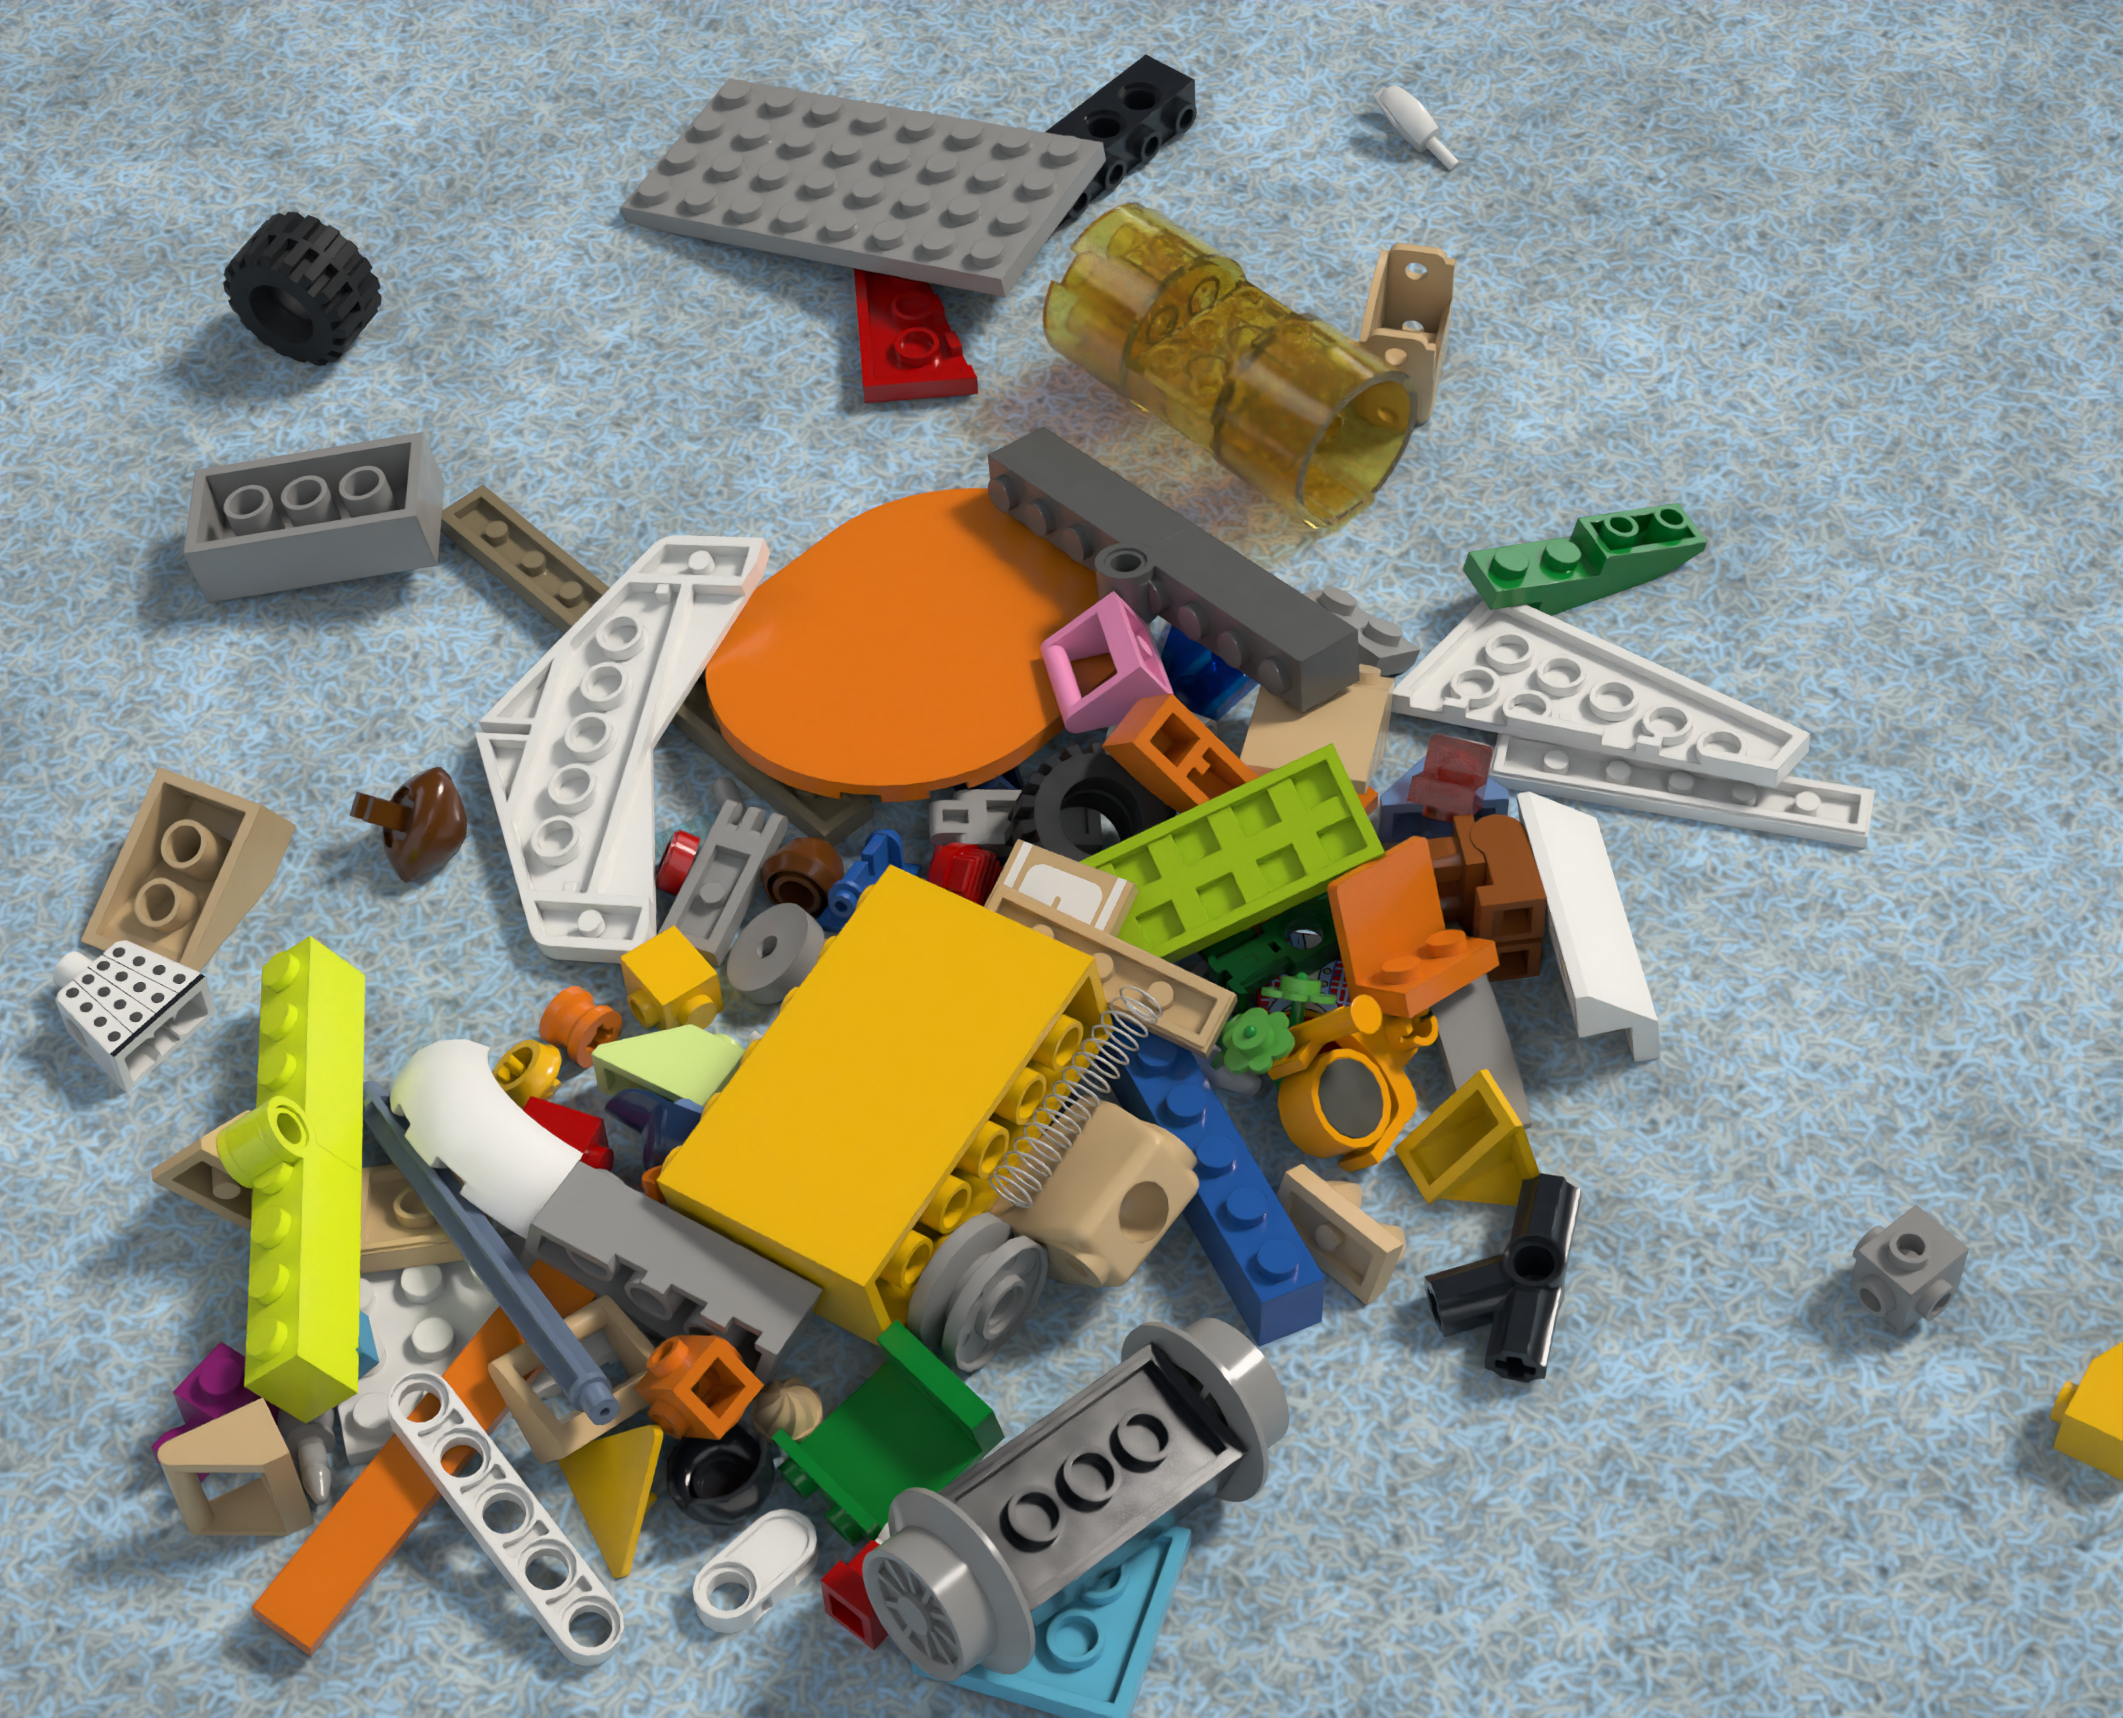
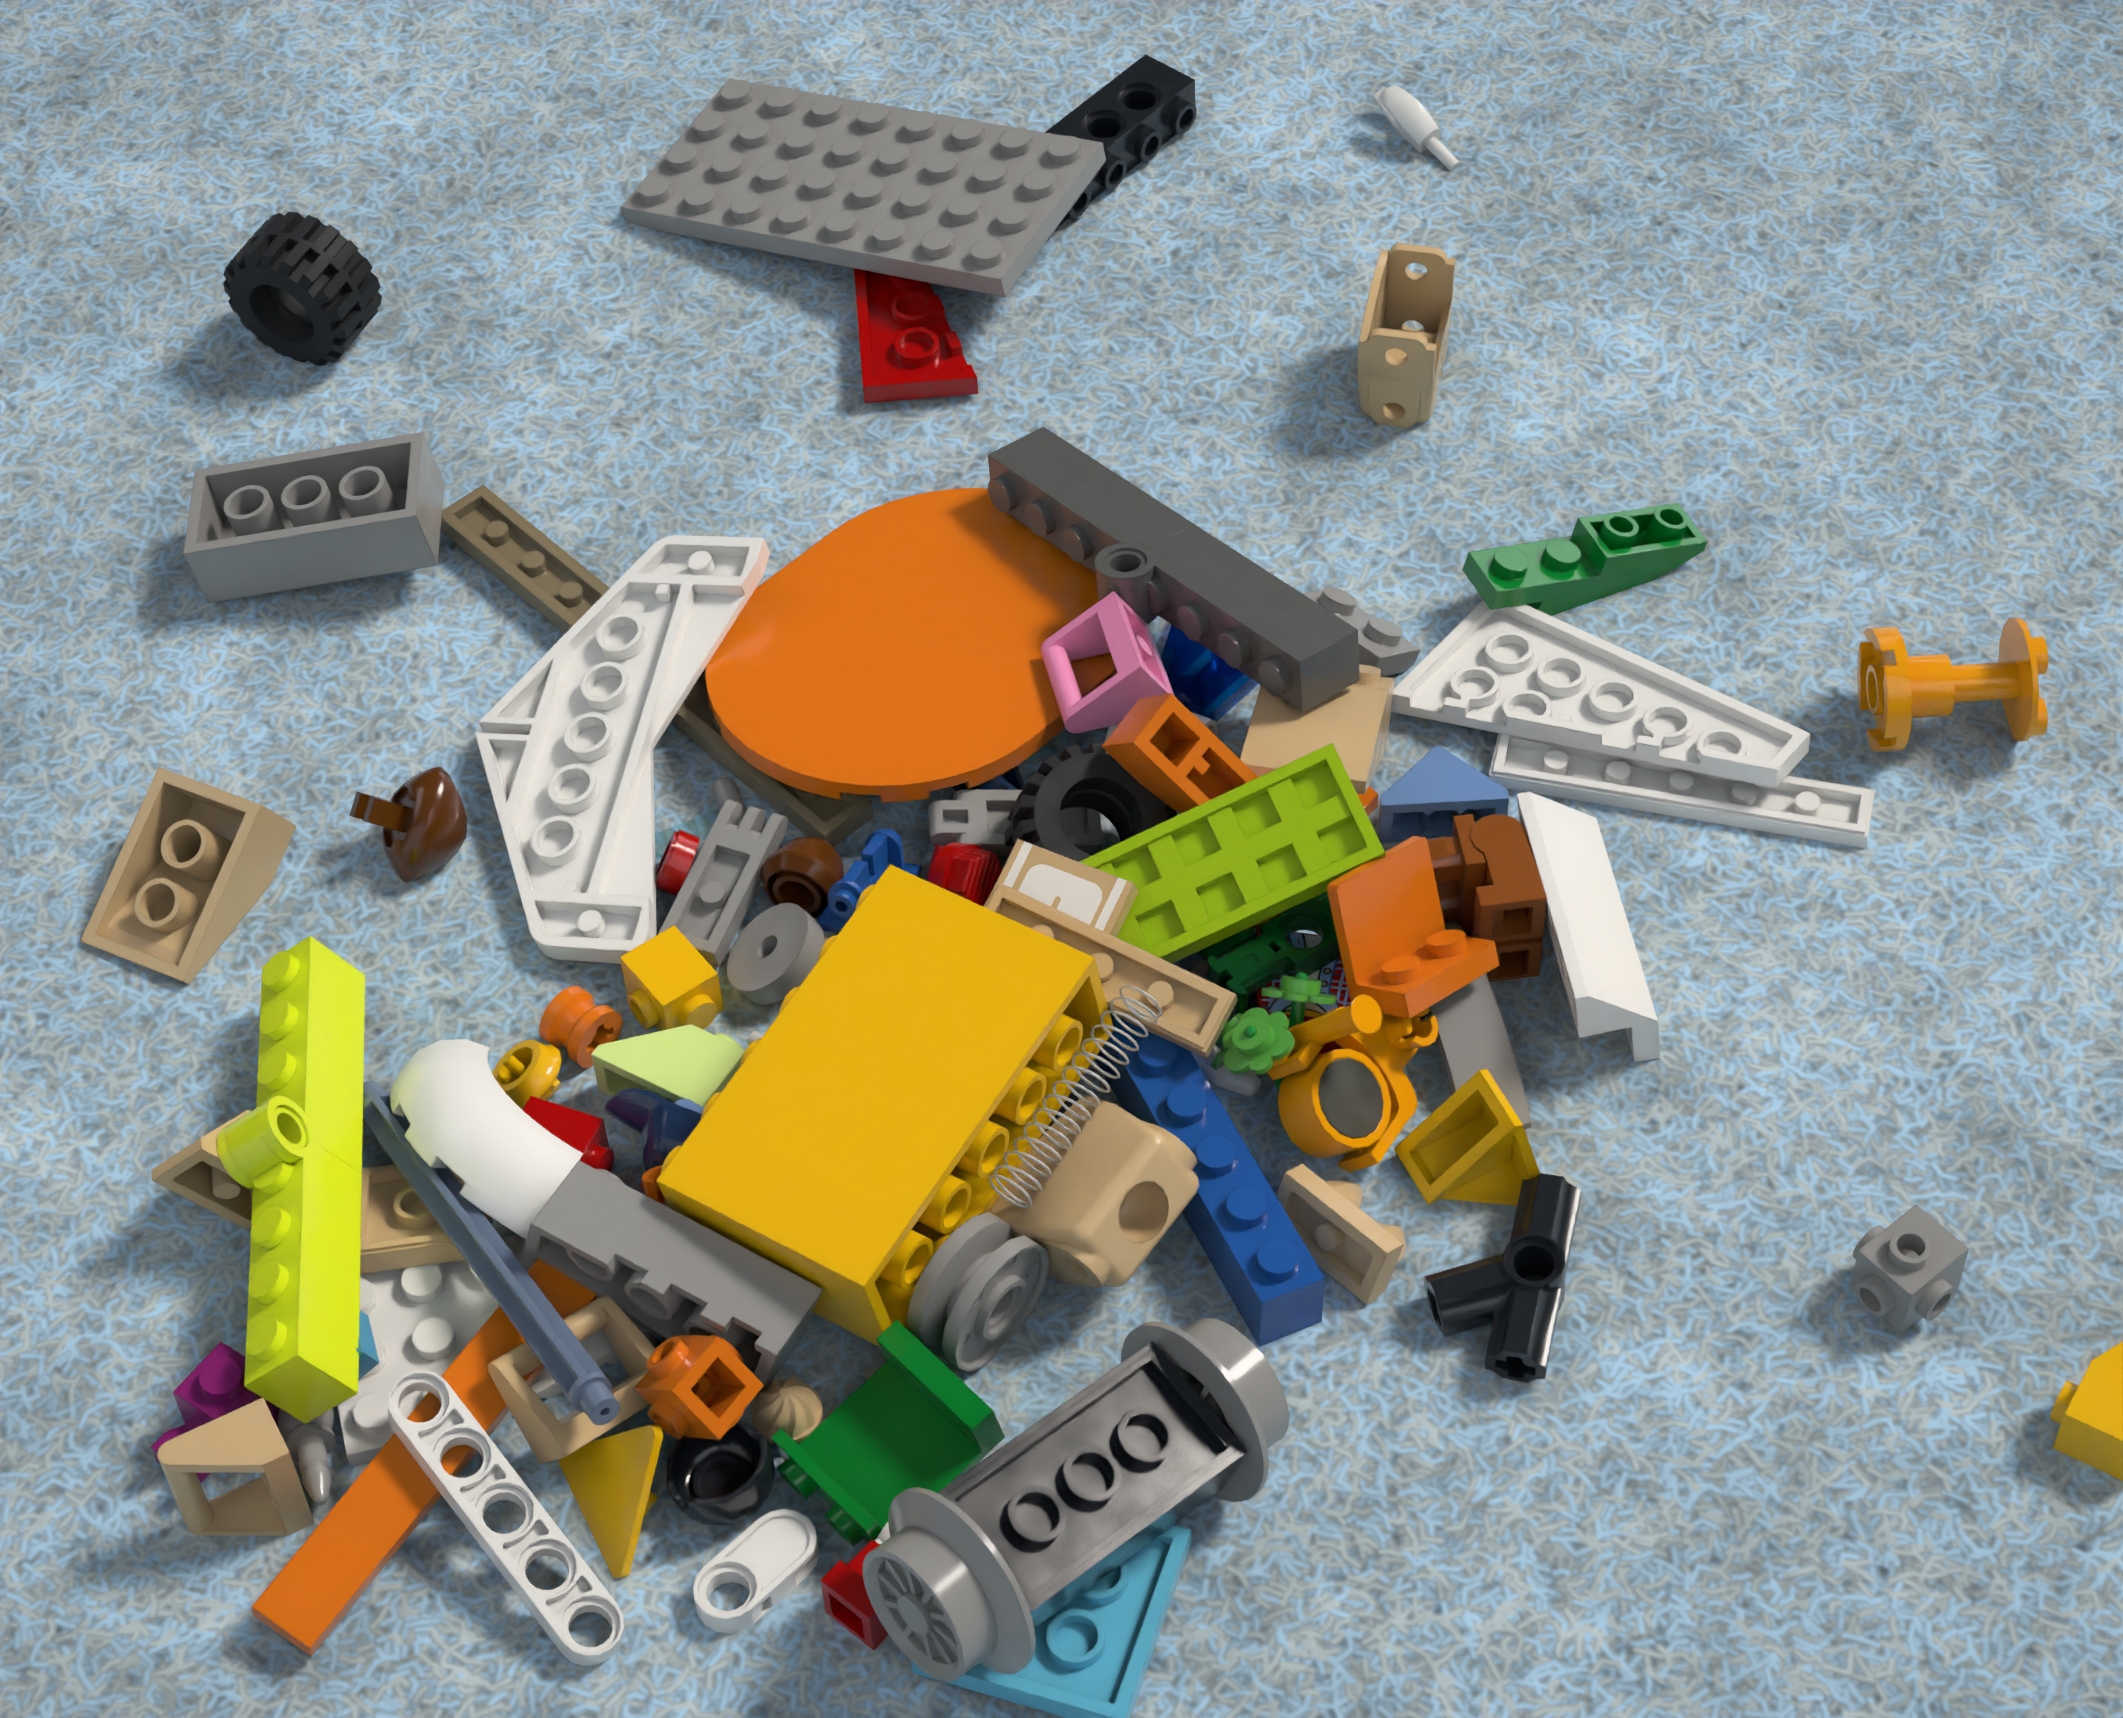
(130, 1007): white torso -> none
(1230, 367): clear yellow cylinder -> none
(1452, 777): clear red bracket -> none
(1922, 686): none -> light orange piece

